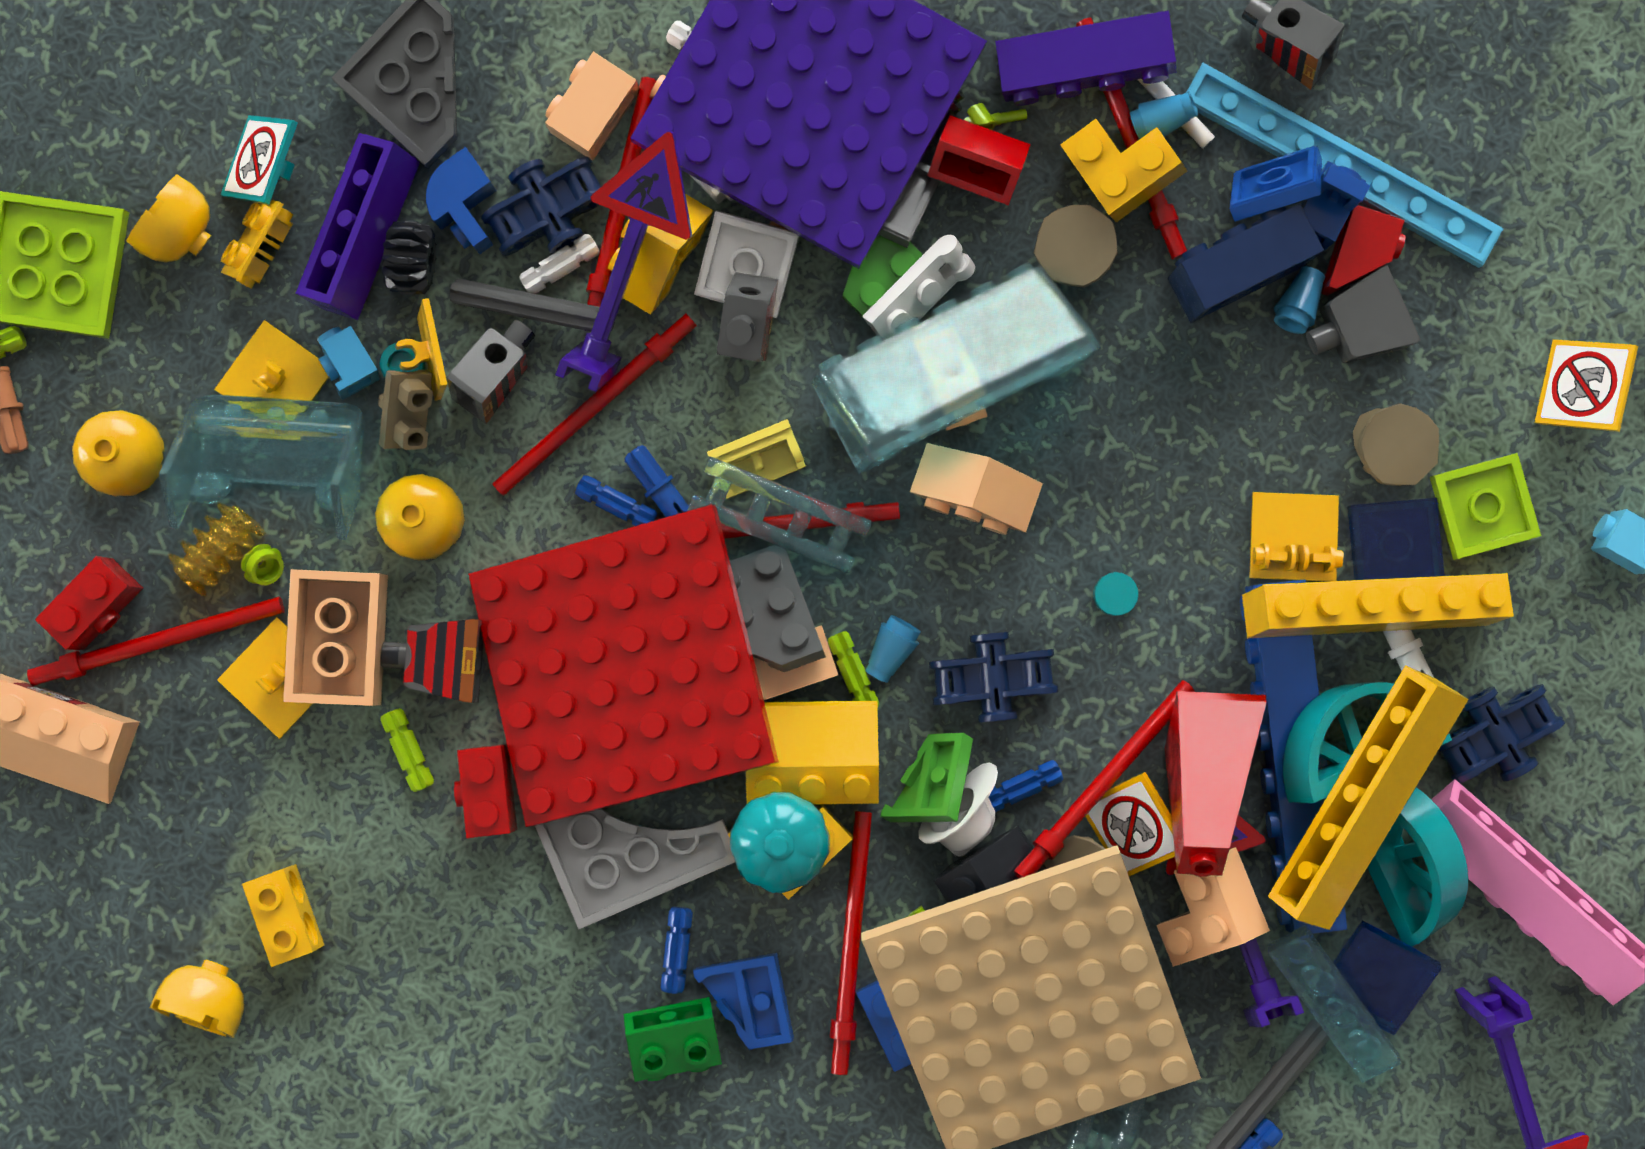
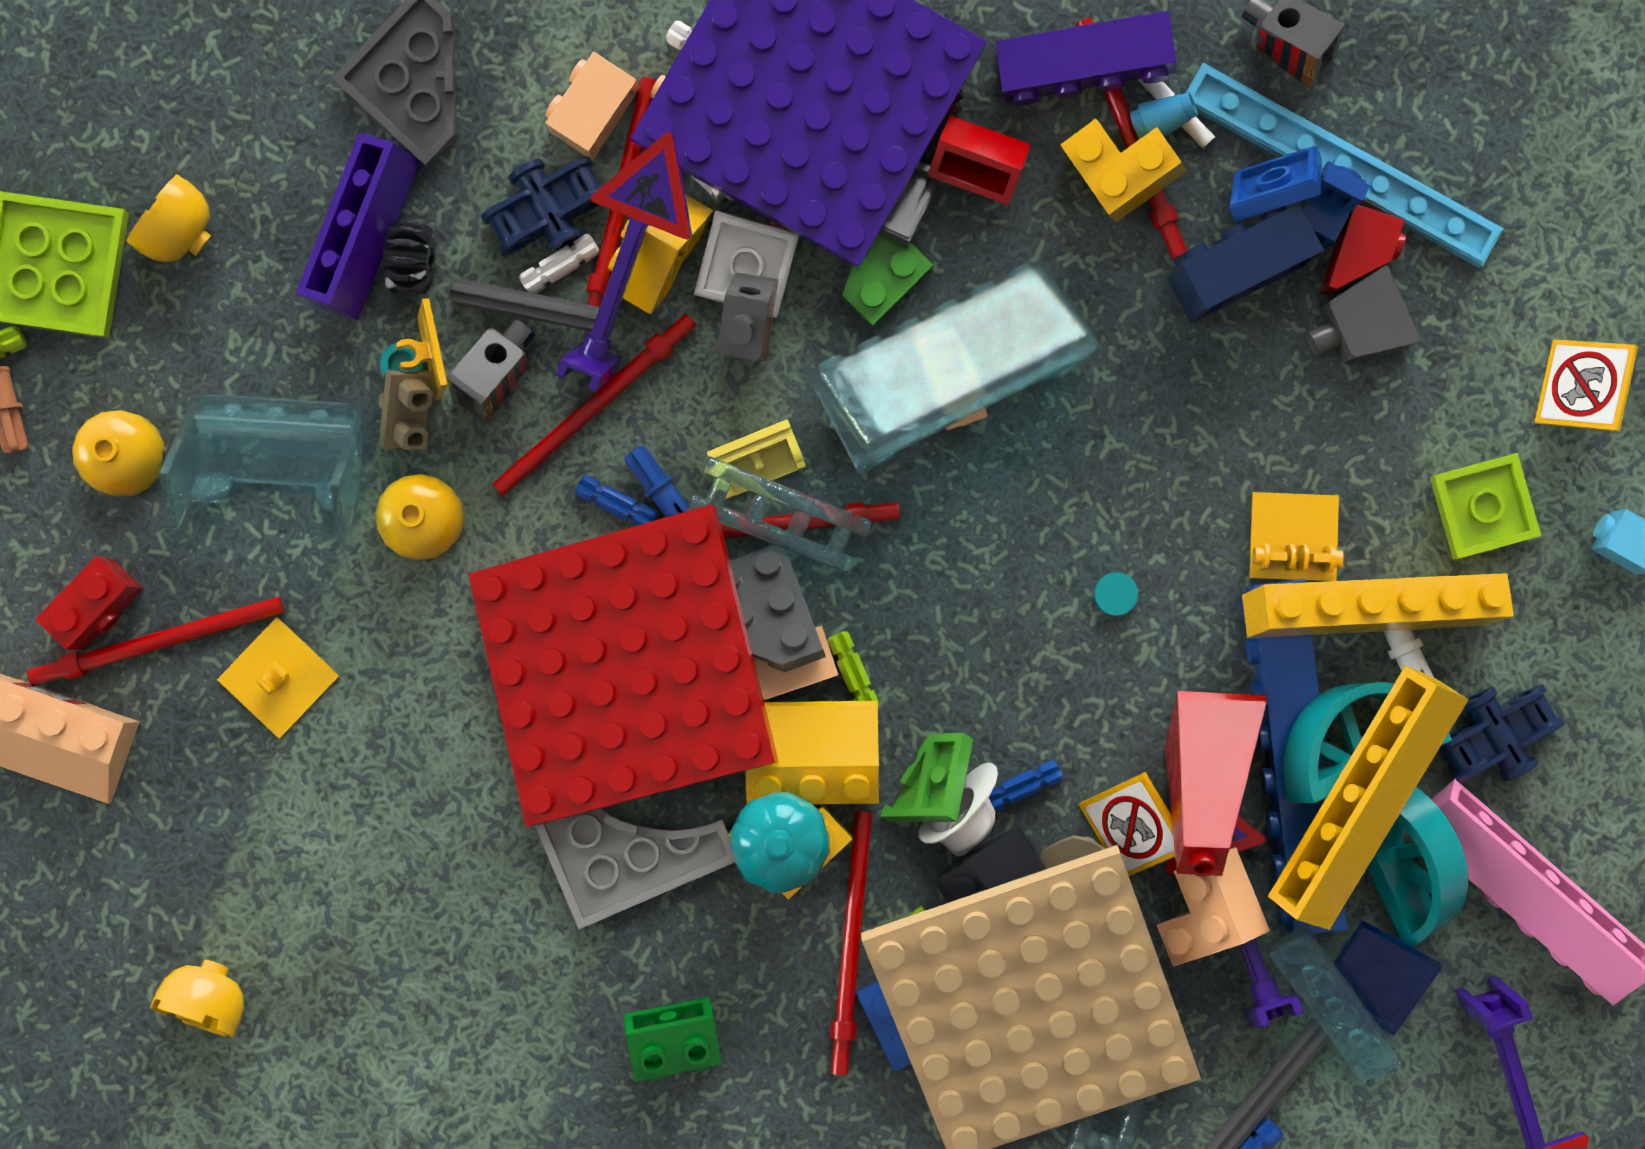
(214, 547): clear yellow piece -> none
(240, 255): yellow hinge -> none
(260, 159): piece -> none
(268, 571): lime plate -> none
(274, 368): yellow piece -> none
(283, 915): yellow brick -> none
(335, 637): light nougat brick -> none
(346, 360): dark azure brick -> none
(407, 750): lime axle -> none
(440, 658): torso -> none
(455, 190): blue brick -> none
(486, 791): red brick -> none
(676, 950): blue axle -> none
(751, 997): blue wing -> none
(892, 647): dark azure cone -> none
(920, 286): white plate -> none
(976, 488): light nougat brick -> none
(978, 678): dark blue axle -> none
(980, 116): lime hand -> none
(1050, 841): red bar -> none
(1076, 245): dark tan hat -> none
(1300, 301): dark azure cone -> none
(1396, 539): clear blue tile -> none
(1397, 444): dark tan hat -> none

